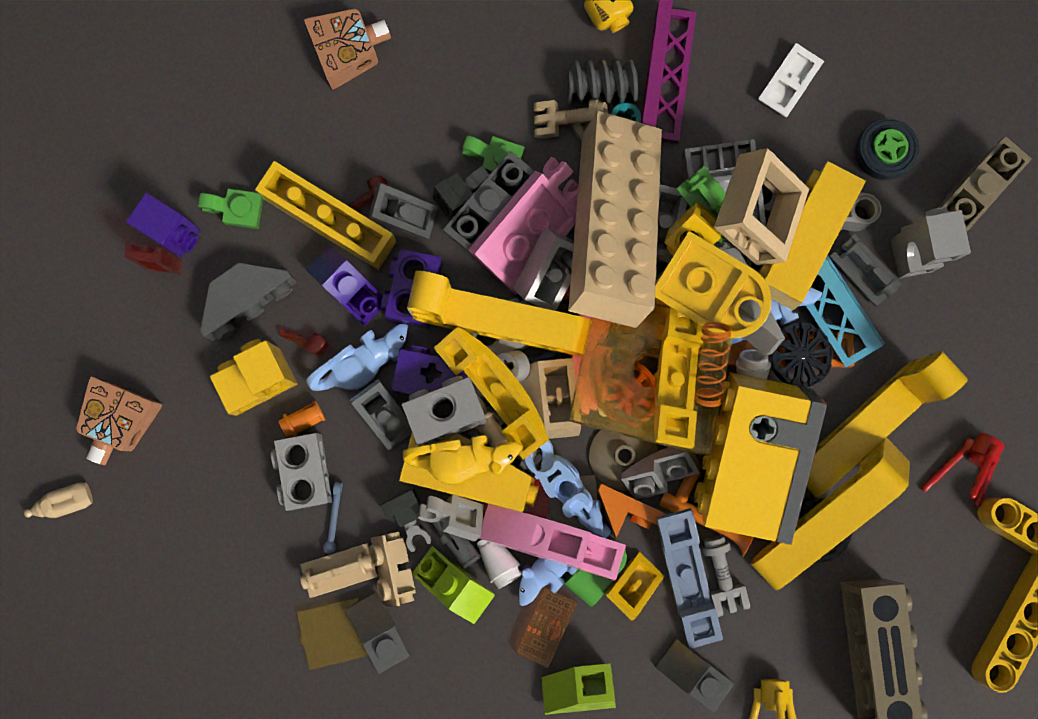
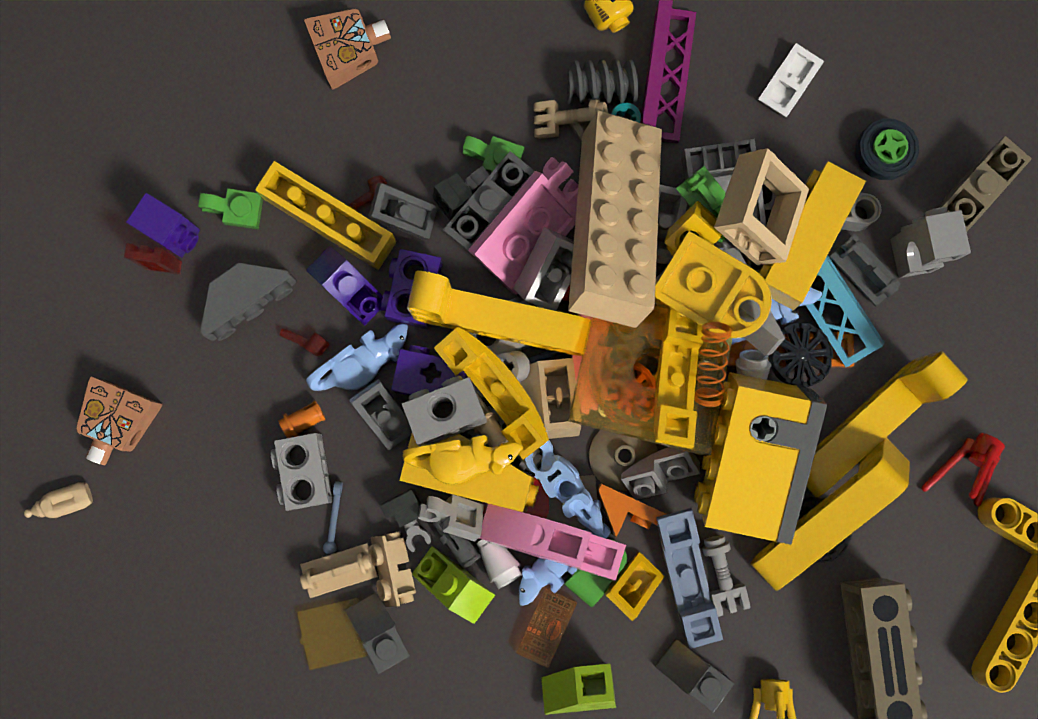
(252, 377): yellow brick -> none
(679, 503): orange piece -> none

